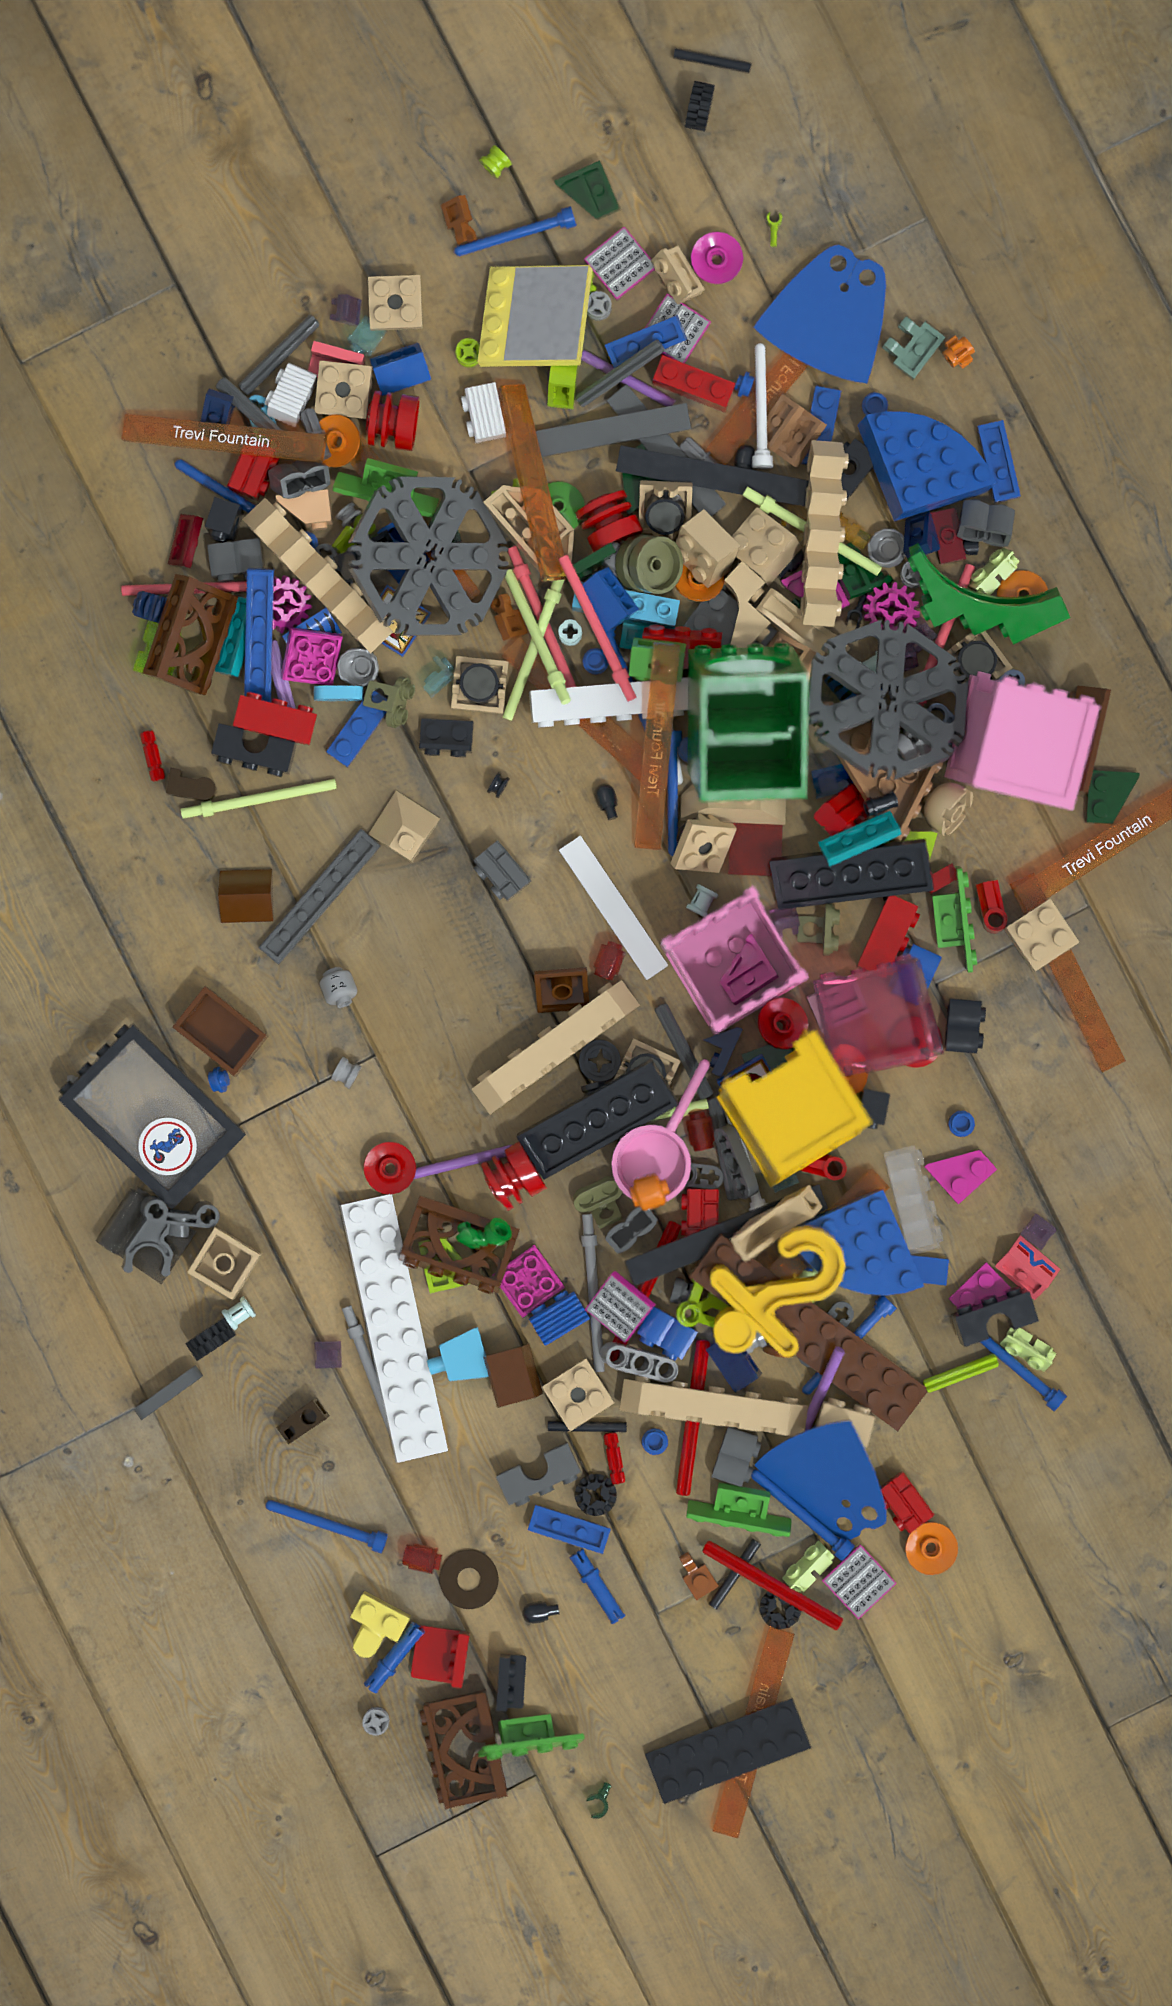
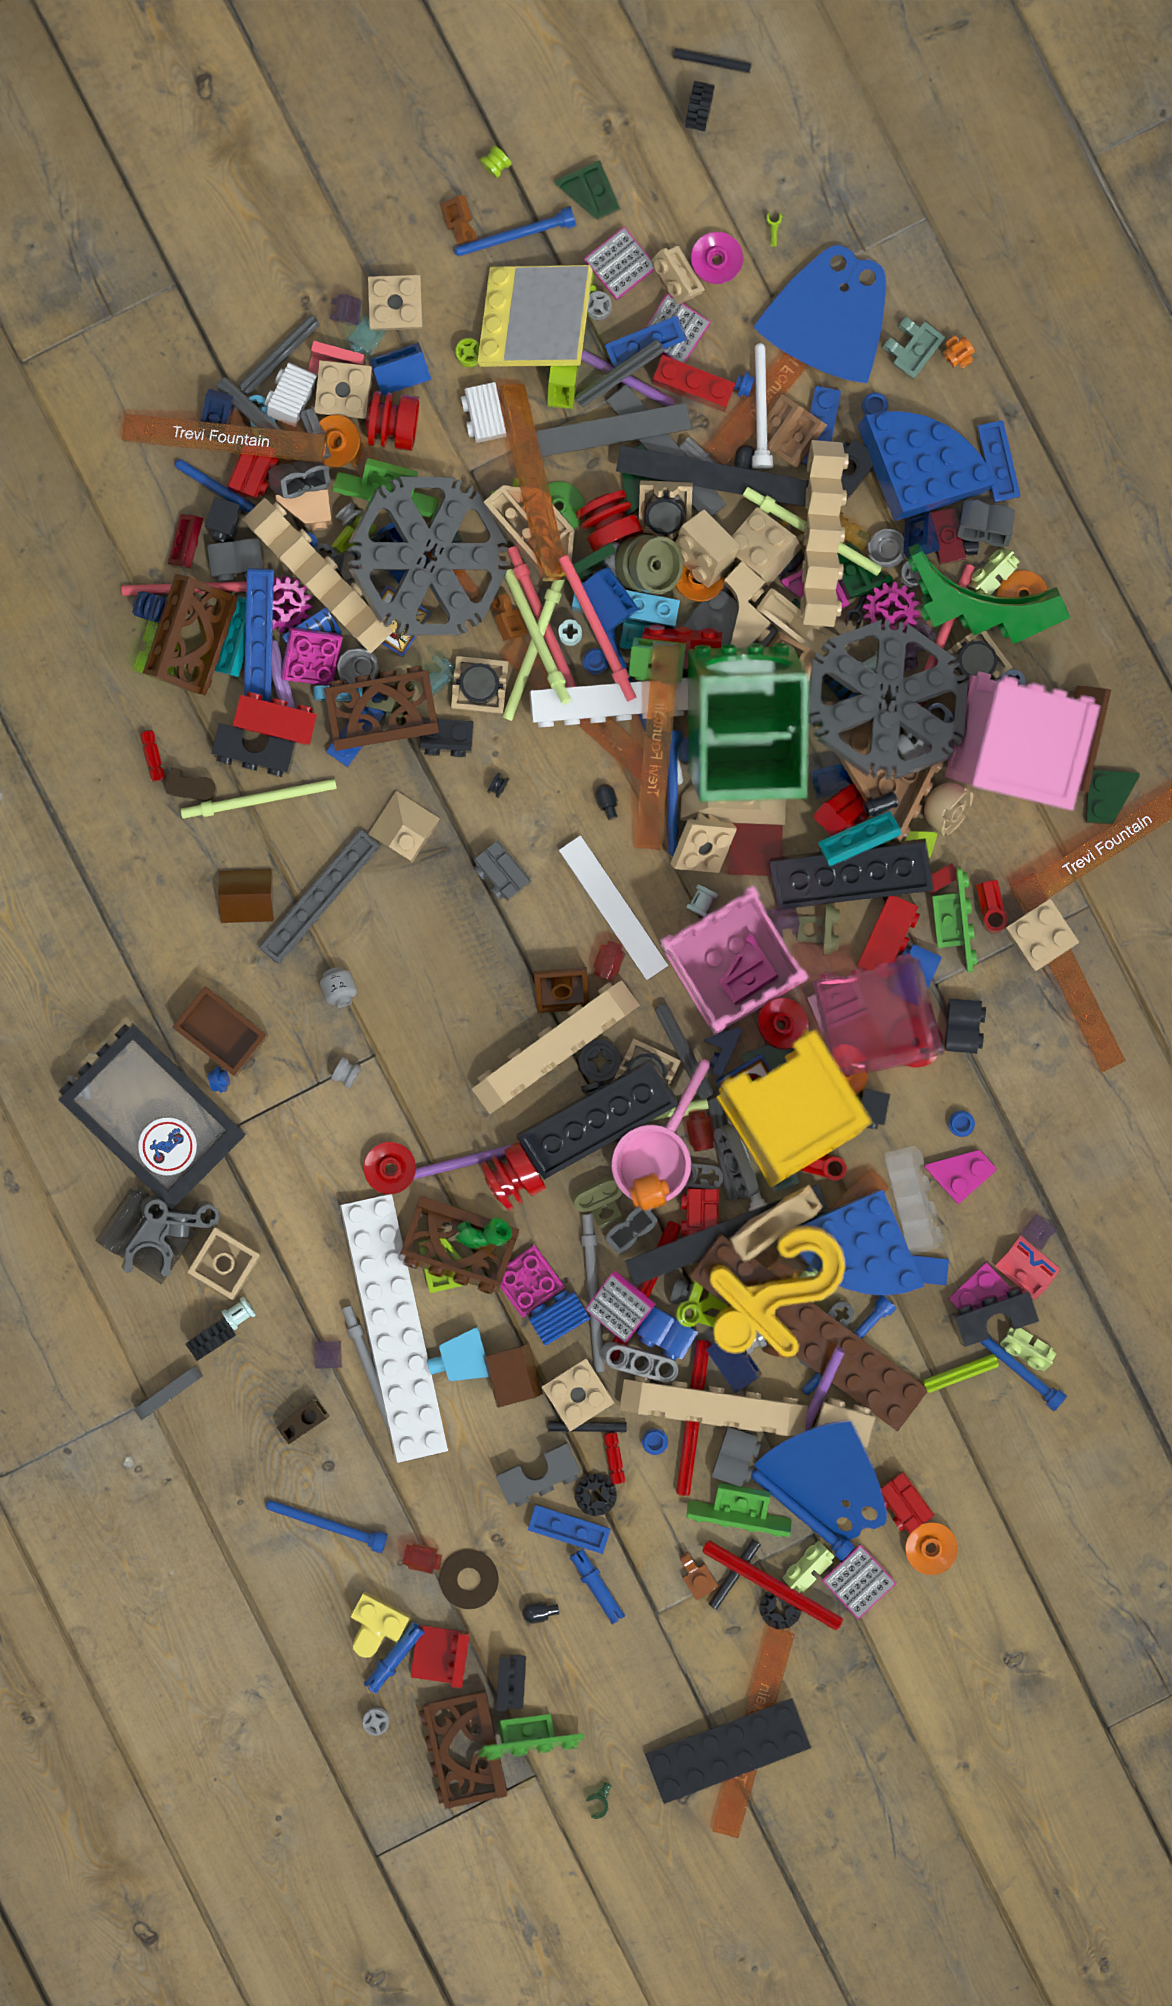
(355, 734): none -> reddish brown fence

